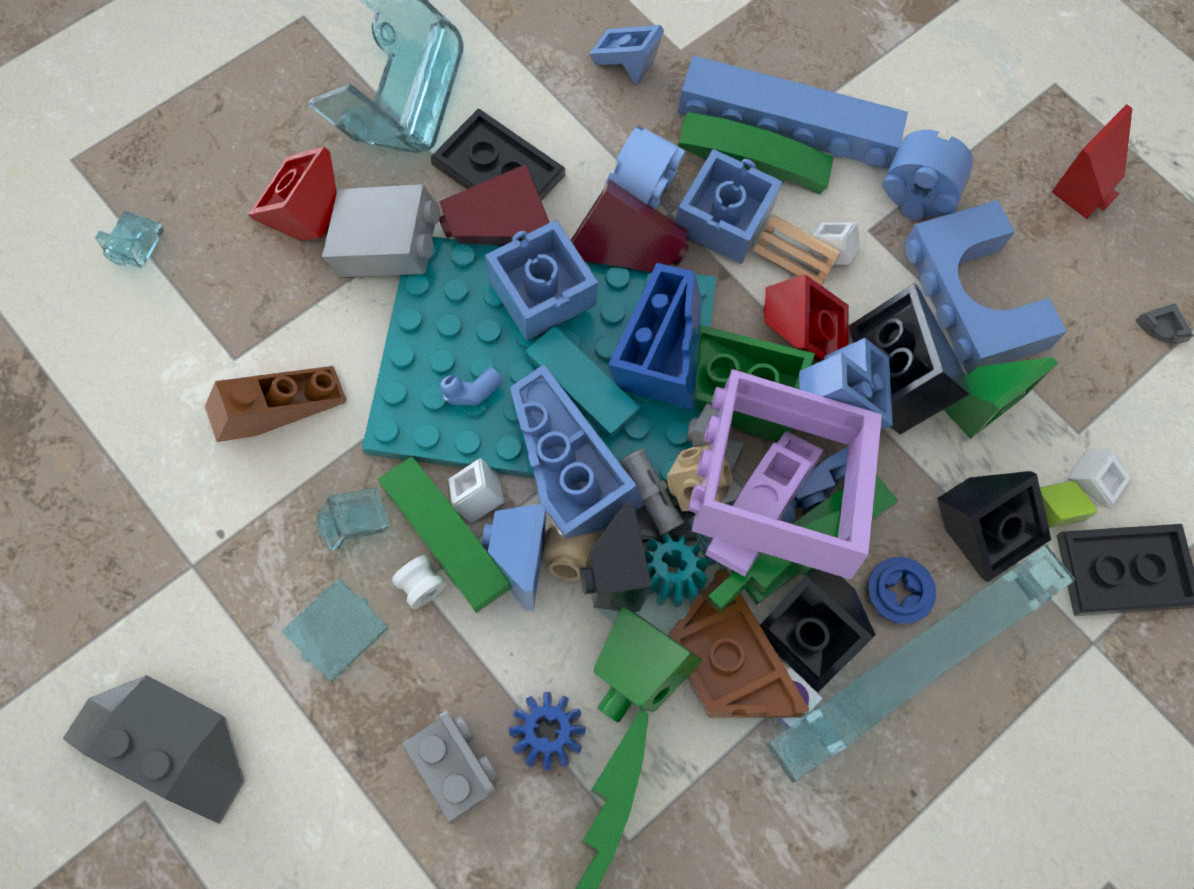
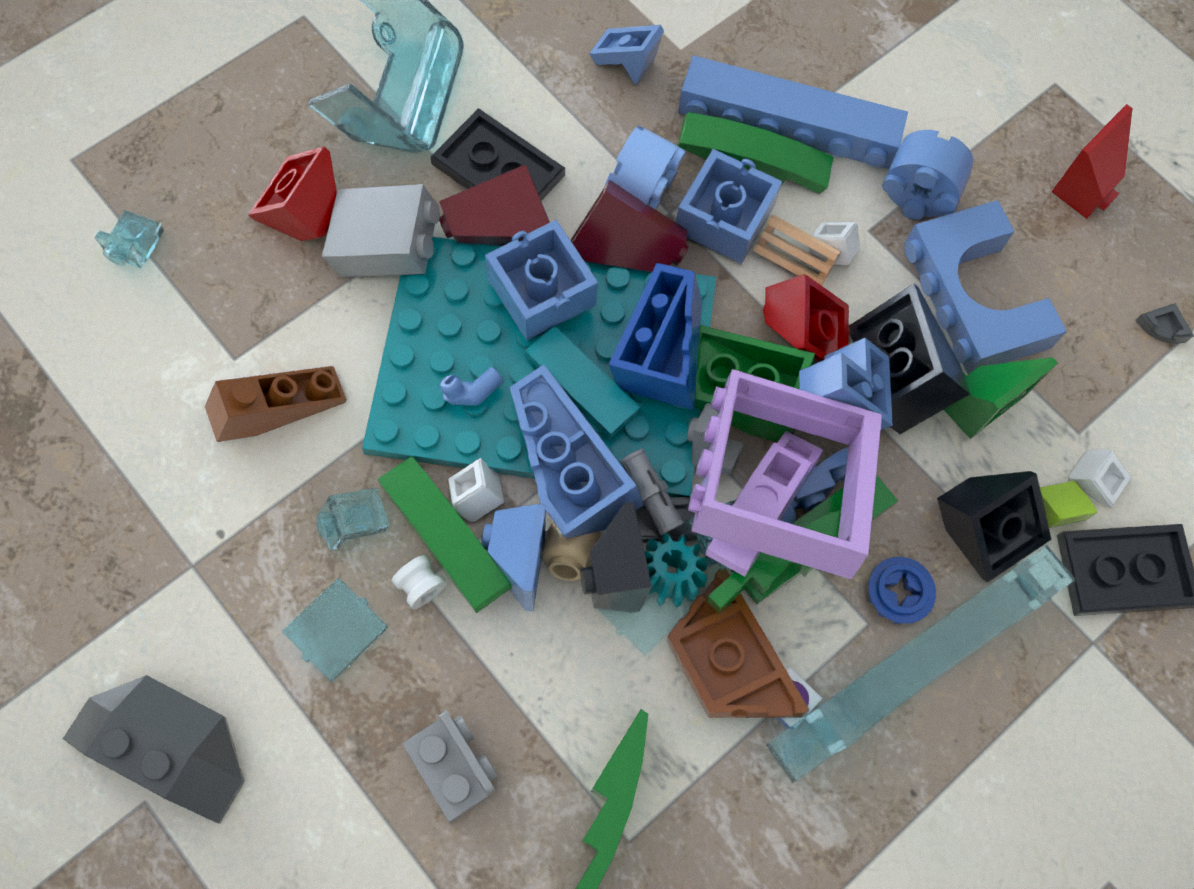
(552, 716): blue gear -> none
(640, 665): green torso -> none
(683, 476): tan brick -> none
(819, 627): black slope -> none

